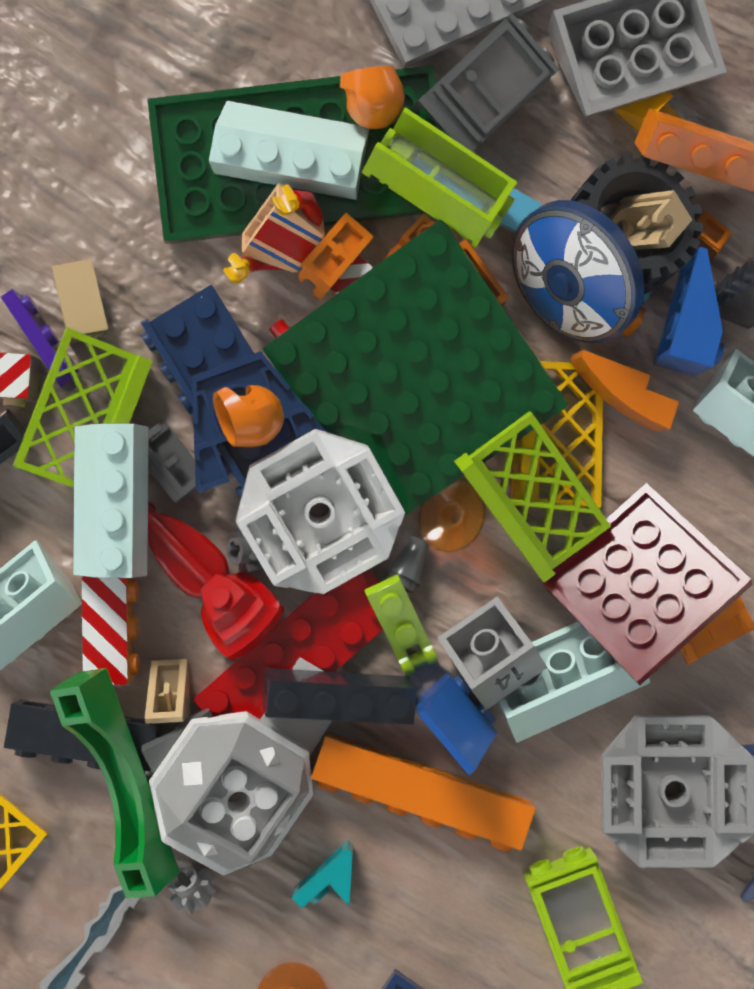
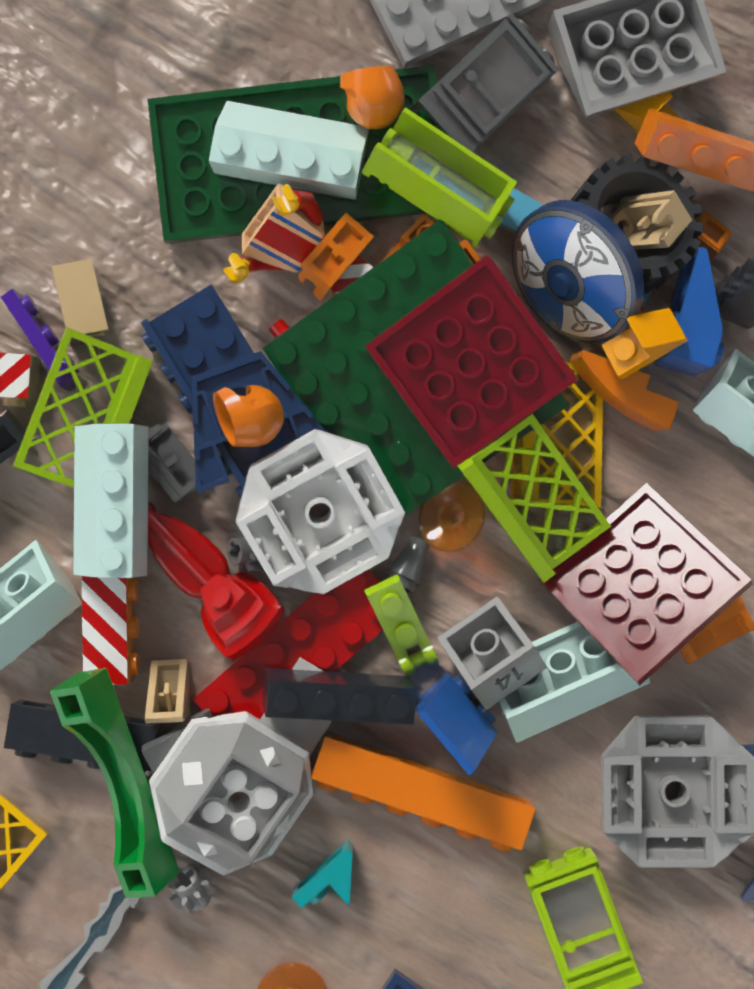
(471, 361): none -> dark red plate
(647, 340): none -> light orange slope

